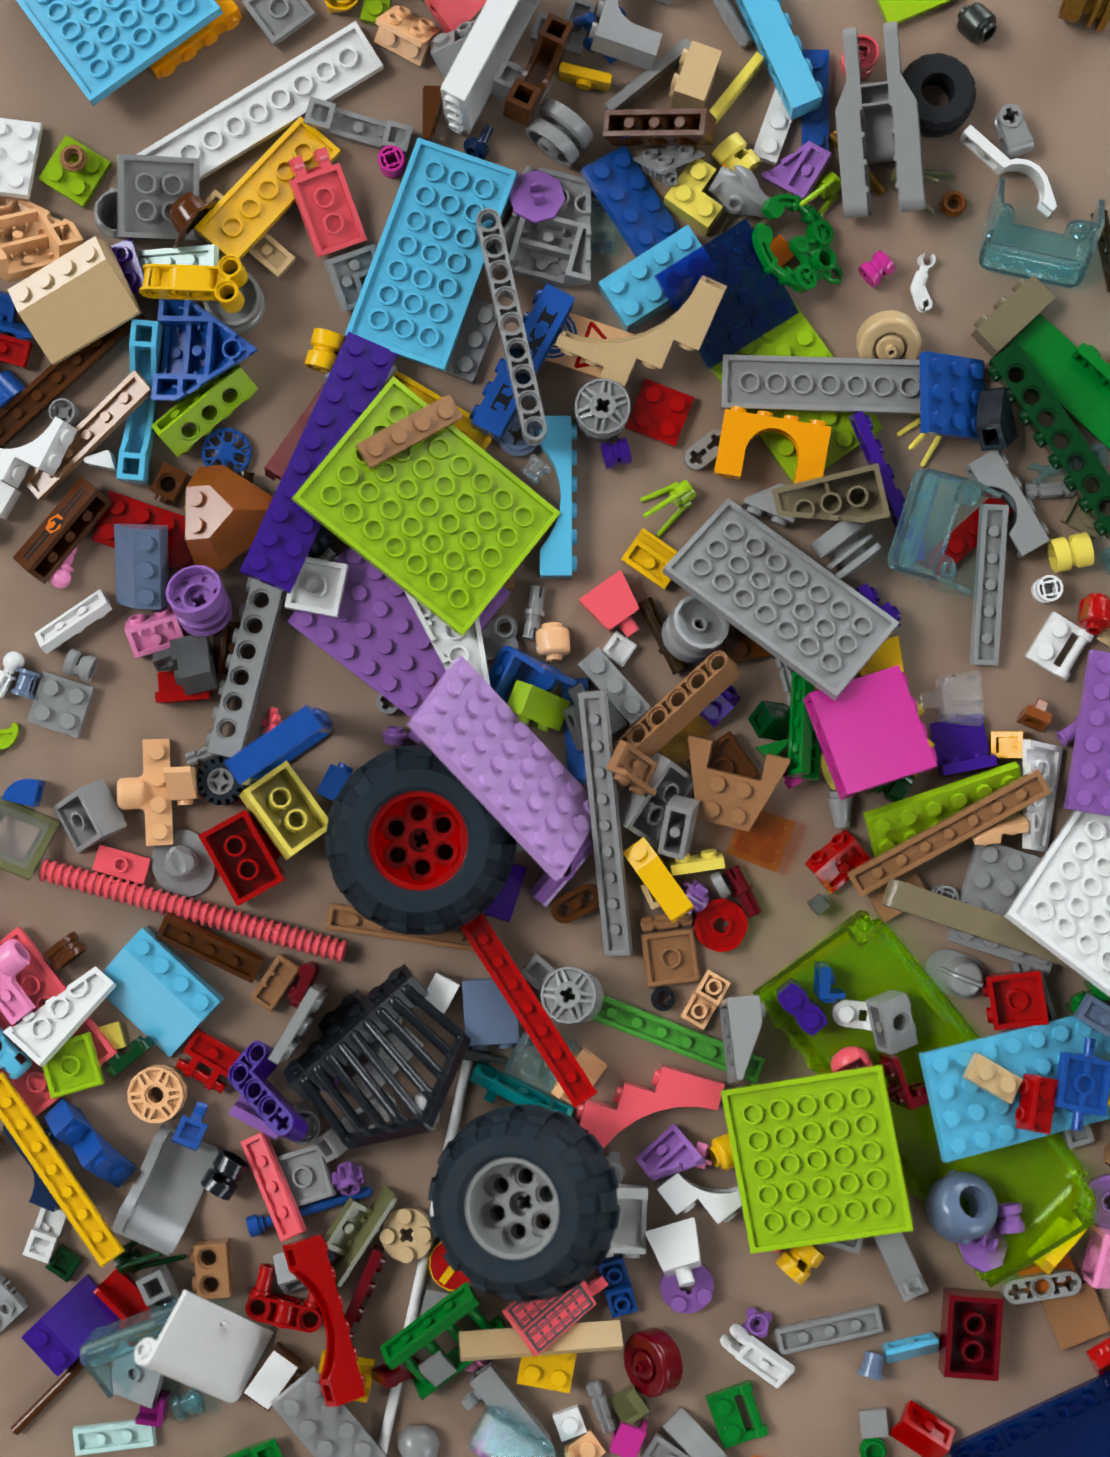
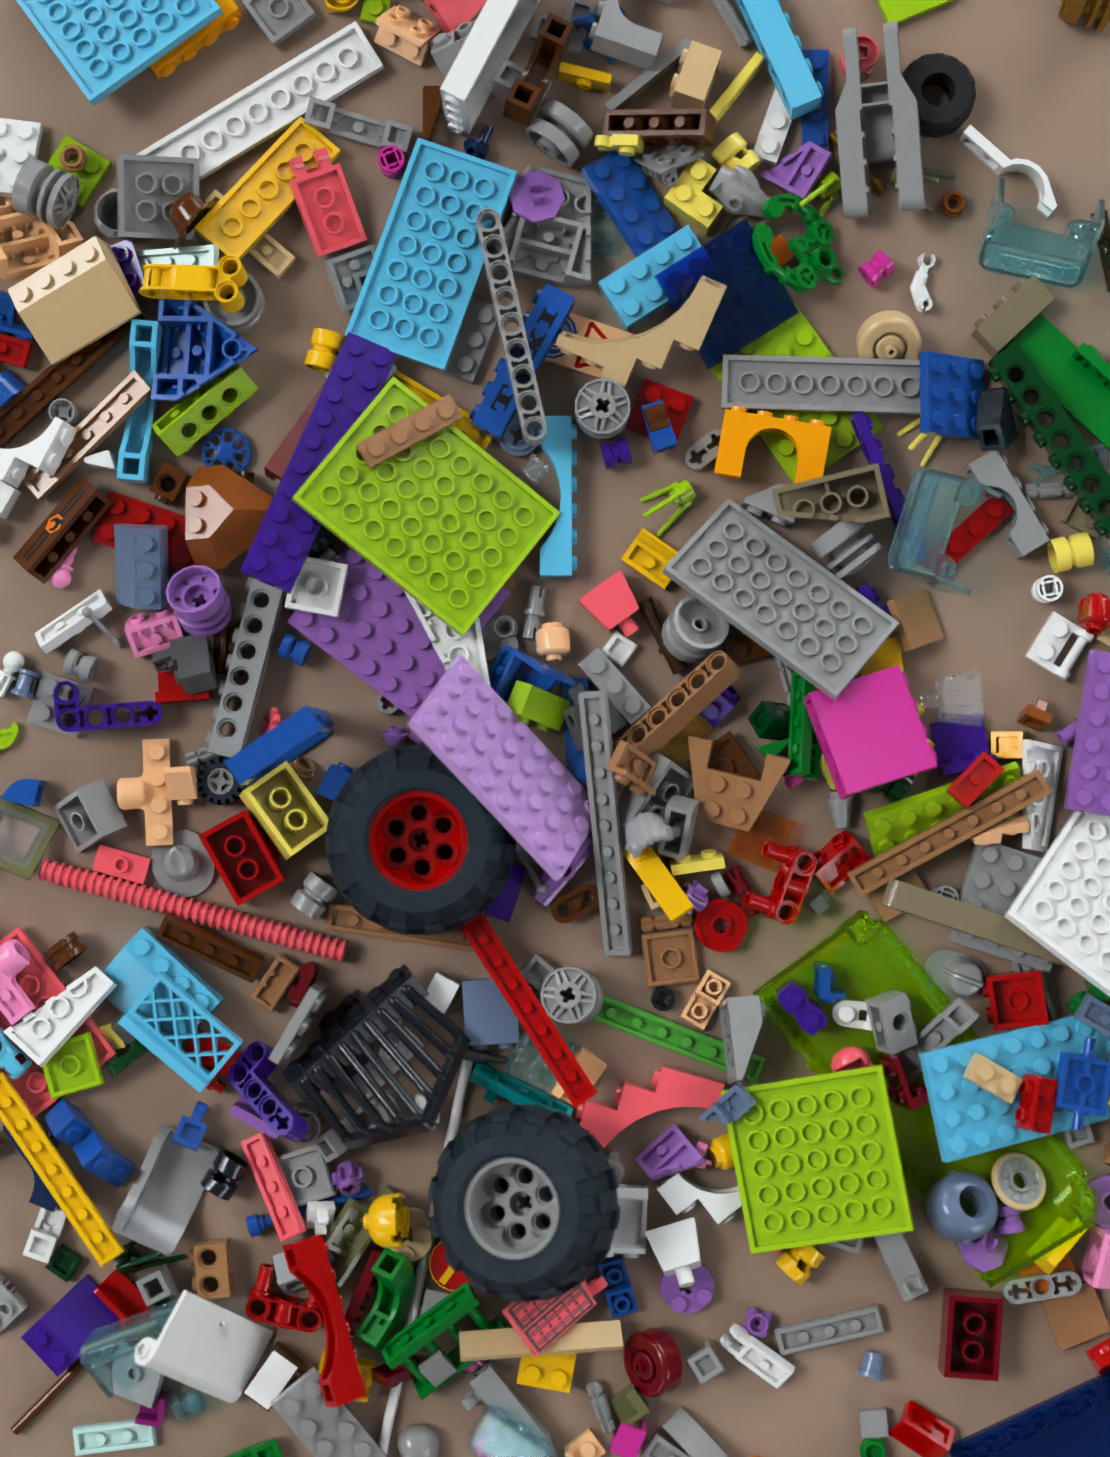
(45, 193): none -> light grey wheel
(87, 612): none -> light grey hinge
(108, 710): none -> dark purple beam
(120, 1031): none -> flat silver piece
(141, 1097): light nougat wheel -> none
(163, 1045): none -> medium azure fence
(294, 649): none -> blue wheel
(303, 768): none -> medium nougat plate
(314, 895): none -> light grey wheel
(319, 1216): none -> white tile
(388, 1221): none -> yellow cylinder
(393, 1299): none -> green arch
(522, 857): none -> light grey hinge
(569, 1422): white plate -> none
(624, 144): none -> light yellow plate
(646, 830): none -> light grey hair
(658, 427): none -> leg
(705, 1362): none -> light grey panel
(728, 1418): green plate -> none
(730, 1105): none -> sand blue slope
(789, 884): none -> red piece
(910, 1347): medium azure slope -> none
(917, 620): none -> medium nougat tile
(937, 1034): none -> light grey slope
(974, 780): none -> red plate
(976, 23): pearl dark grey head -> none
(989, 584): light grey plate -> none
(1005, 1188): none -> light grey wheel
(1013, 136): light grey piece -> none

